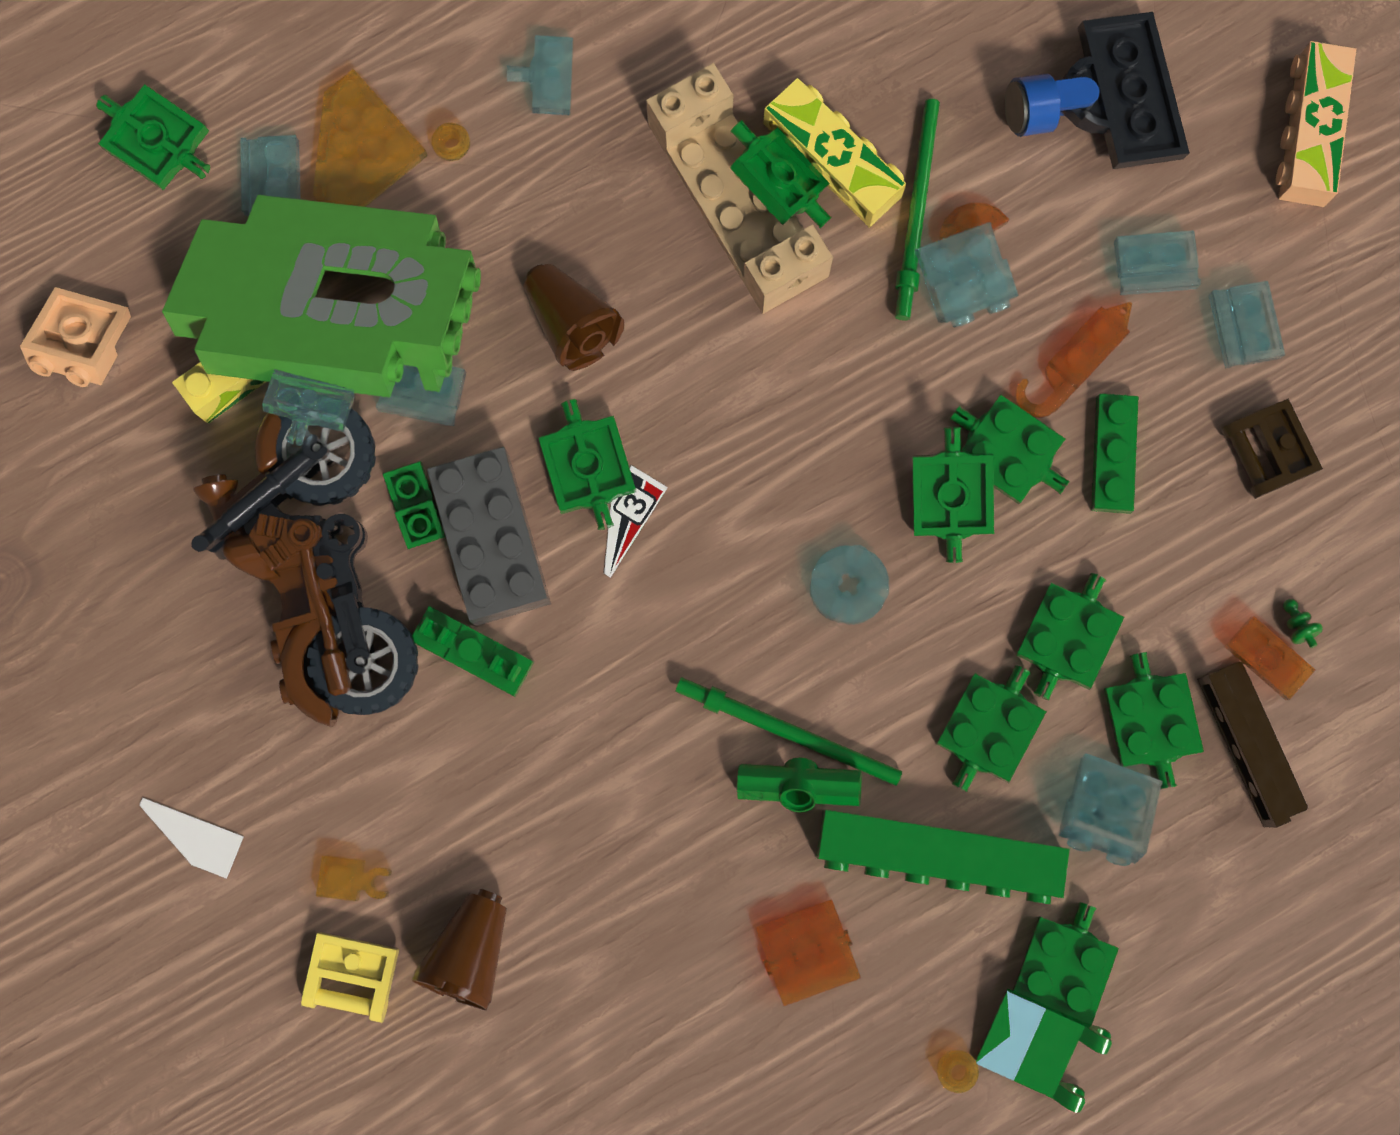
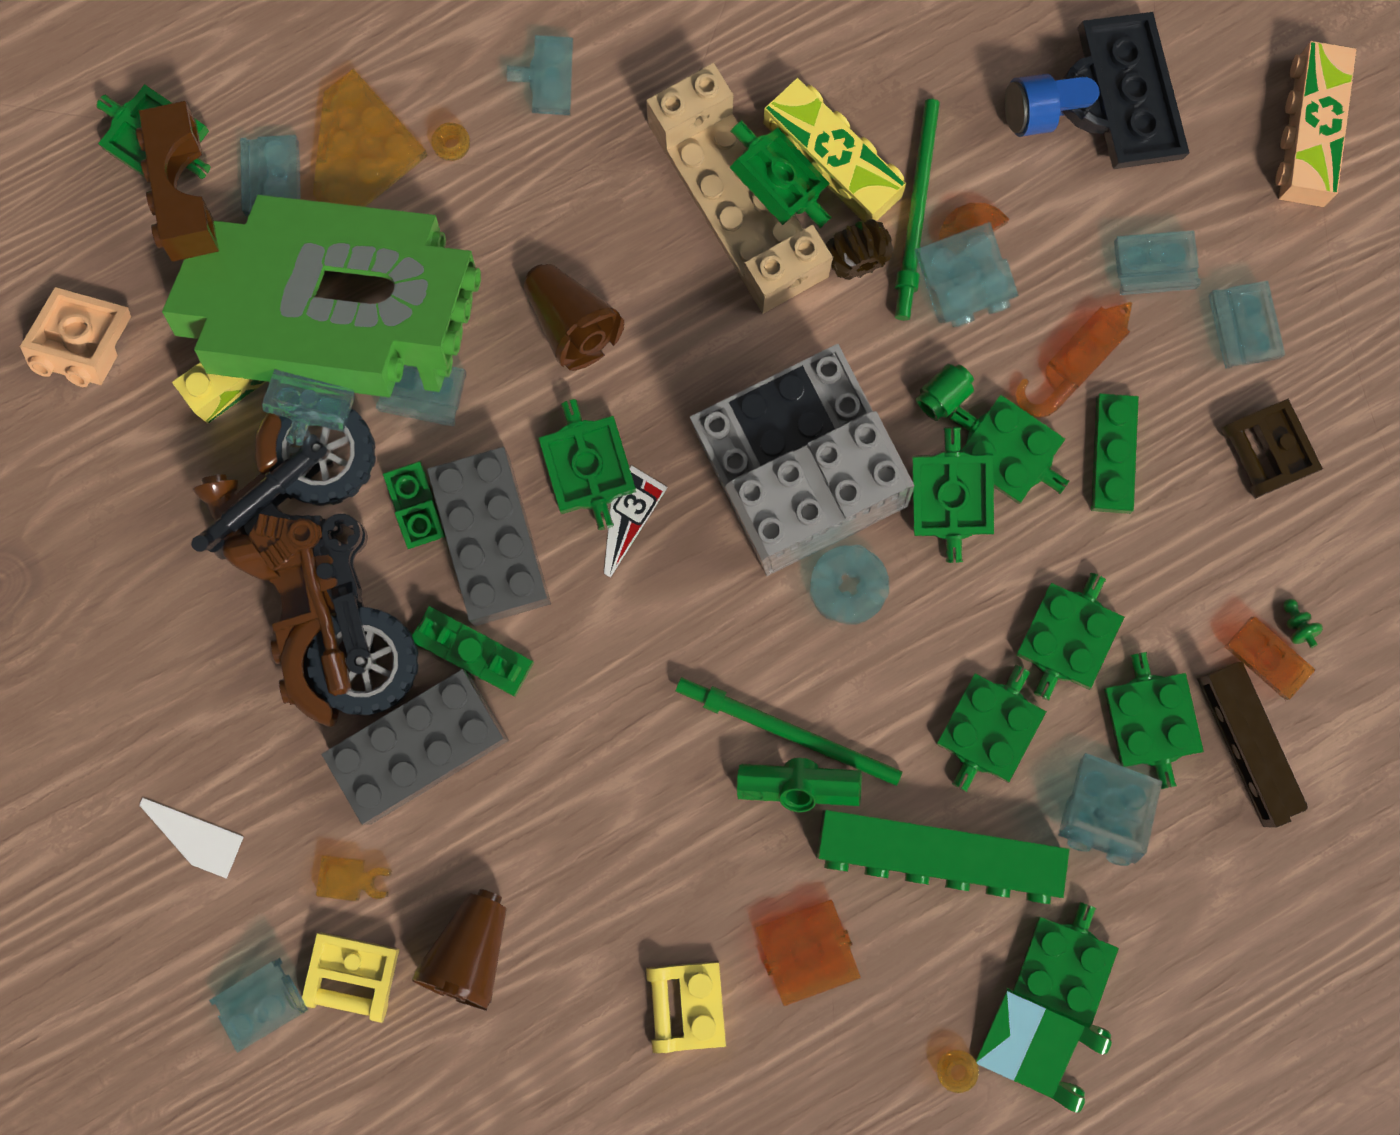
(171, 144): none -> reddish brown arch
(258, 1005): none -> clear light blue plate
(414, 747): none -> dark grey brick
(699, 1002): none -> light yellow plate
(803, 459): none -> light grey piece
(860, 249): none -> dark brown gear
(945, 391): none -> green brick

